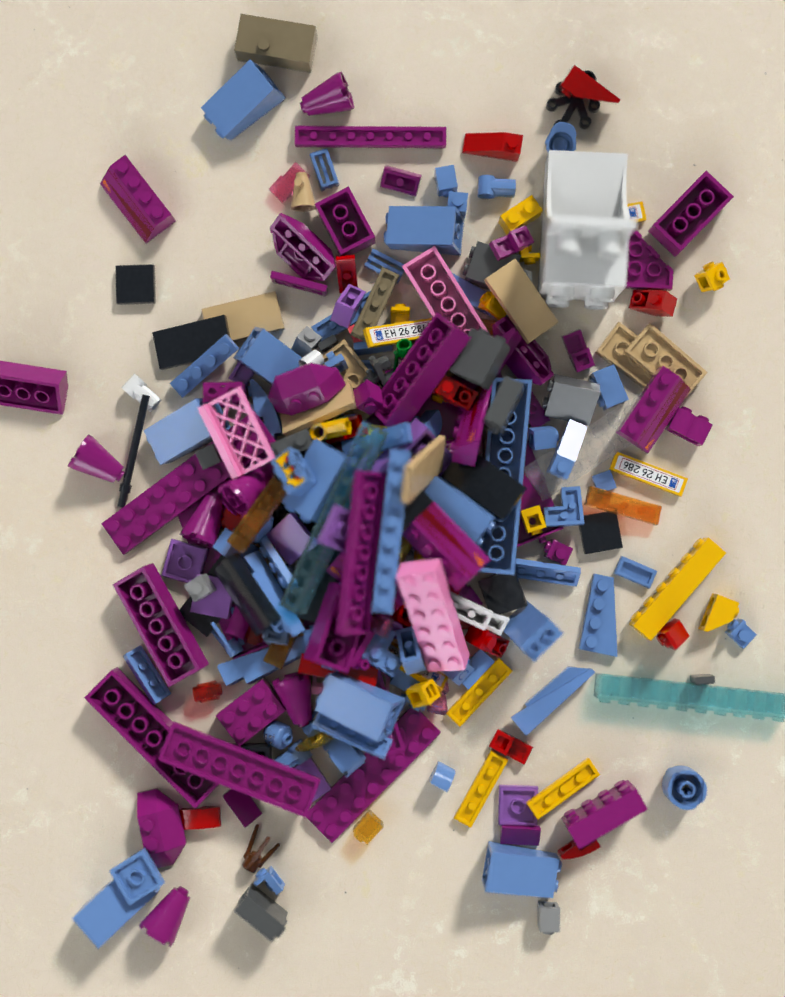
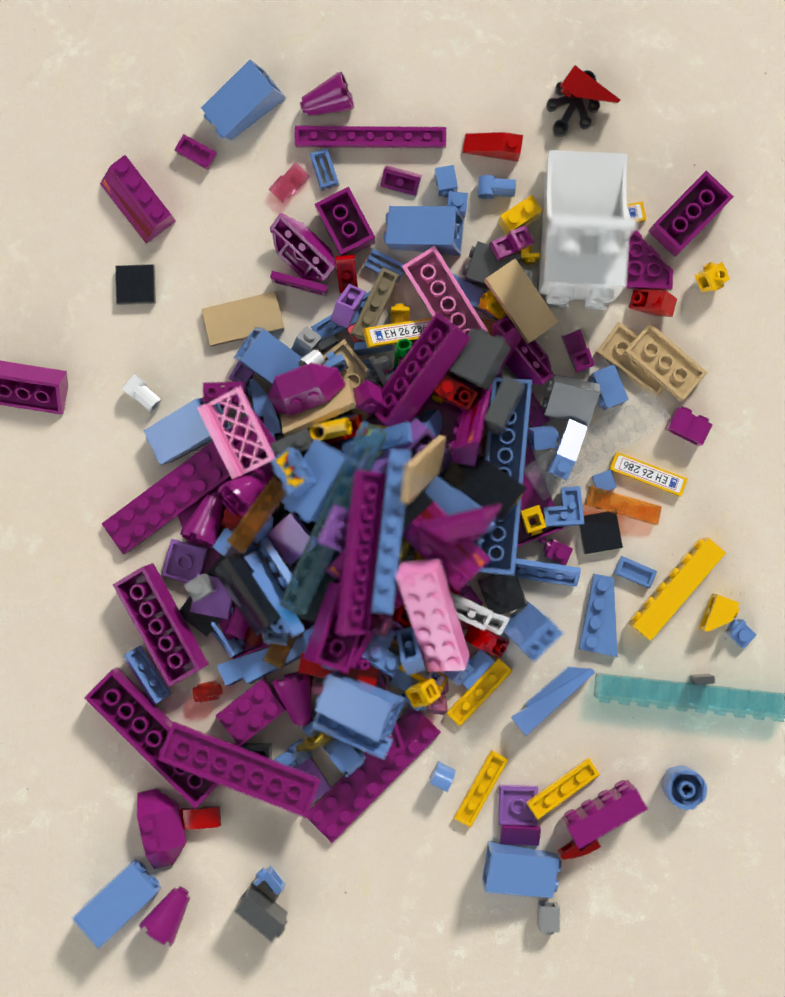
(96, 461): magenta cone -> none
(125, 487): black bar -> none
(137, 876): medium blue plate -> none
(188, 341): black tile -> none
(195, 152): none -> magenta plate
(204, 365): medium blue plate -> none
(208, 456): dark grey tile -> none
(242, 806): magenta slope -> none
(253, 859): reddish brown plant -> none
(276, 43): dark tan brick -> none
(278, 734): medium blue head -> none
(302, 194): tan piece -> none
(367, 827): clear yellow brick -> none
(461, 525): none -> magenta wedge
(511, 746): red slope -> none
(561, 137): medium blue hat -> none
(653, 409): magenta slope -> none
(672, 634): red slope -> none

